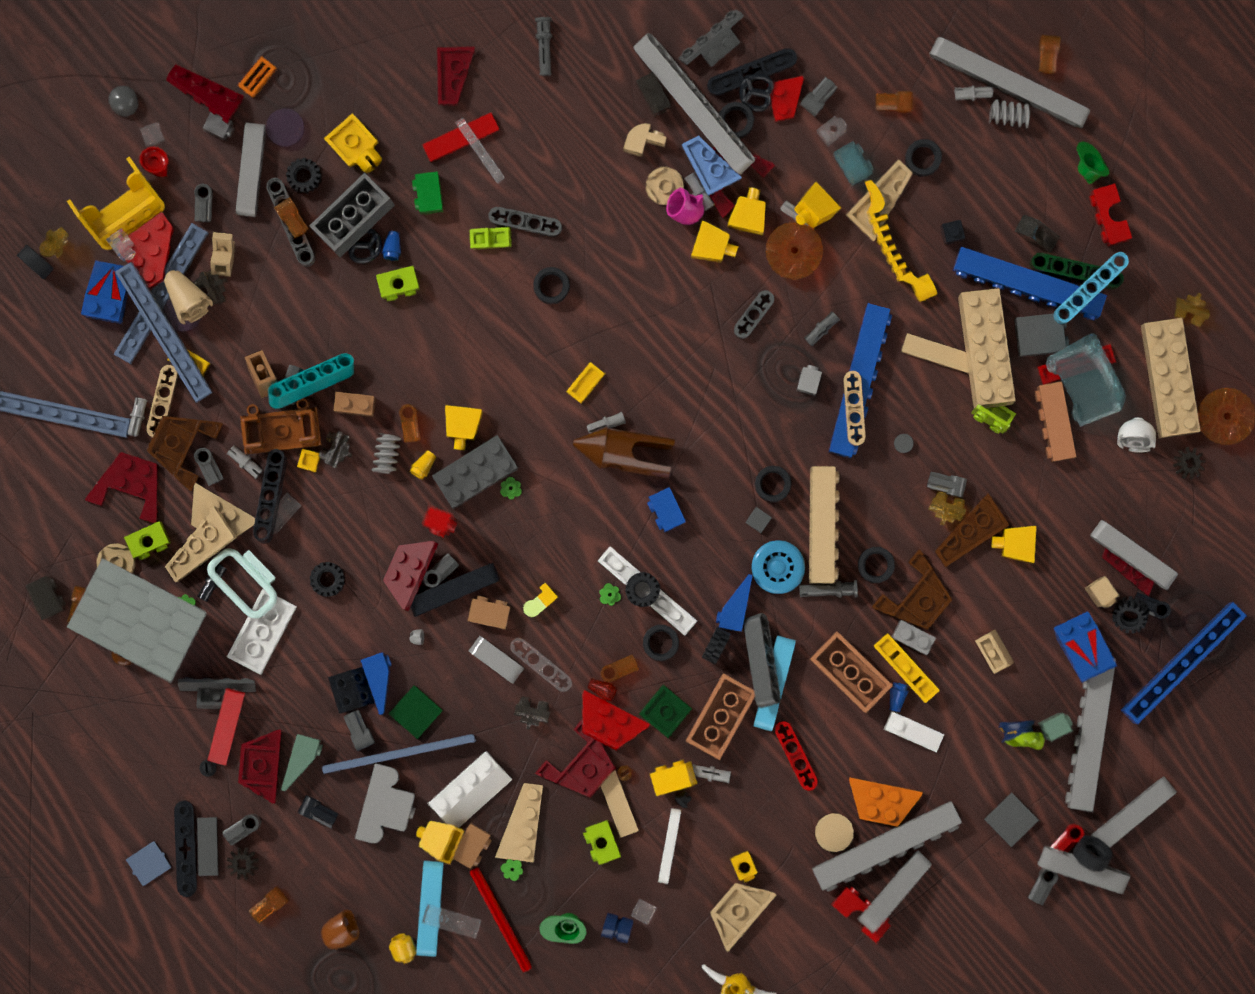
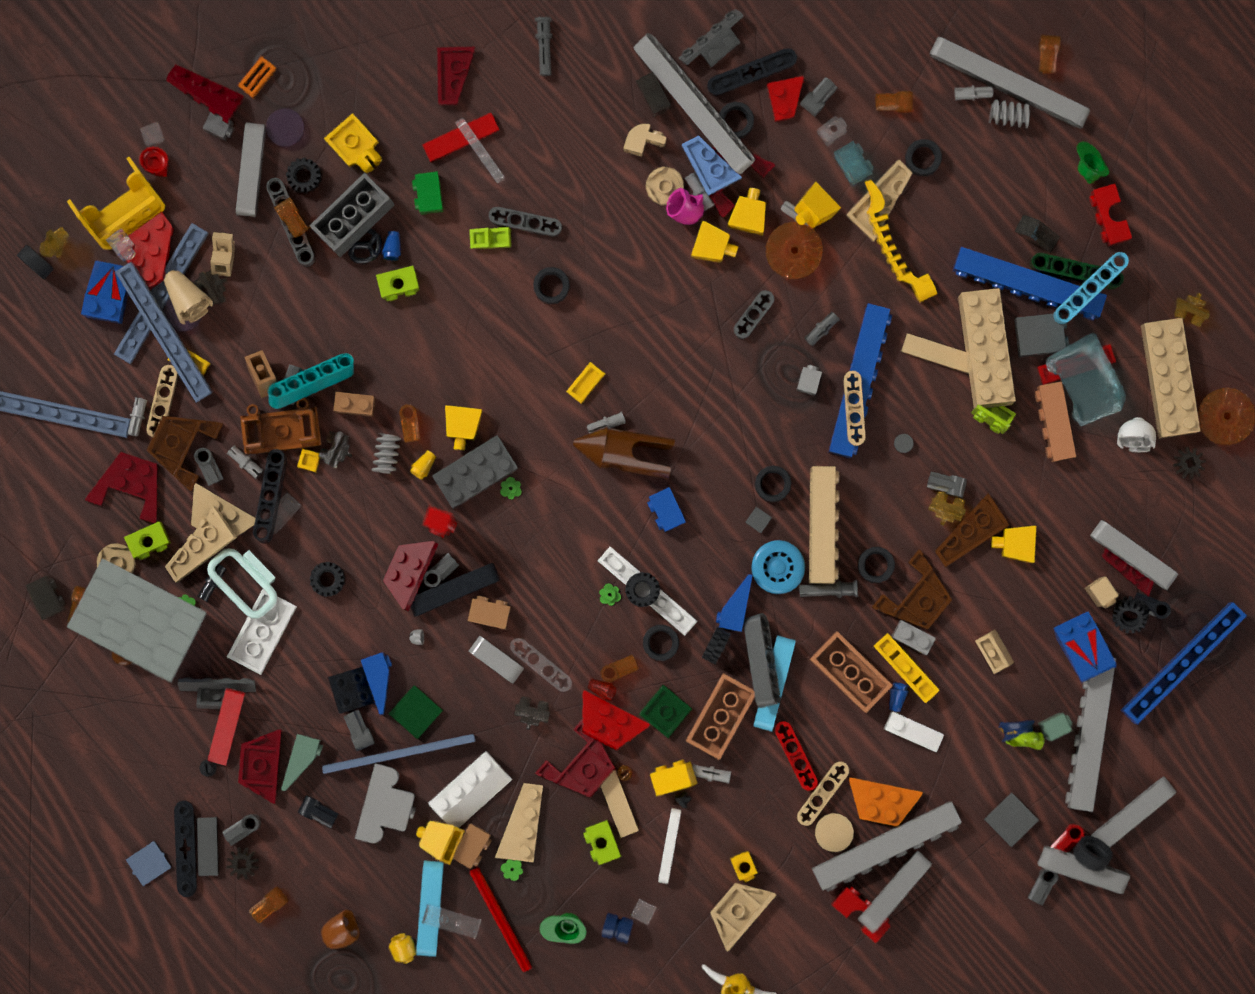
(123, 101): dark grey hair -> none
(203, 206): dark grey piece -> none
(535, 607): leg -> none
(756, 92): black piece -> none
(825, 795): none -> tan beam
(952, 232): black brick -> none

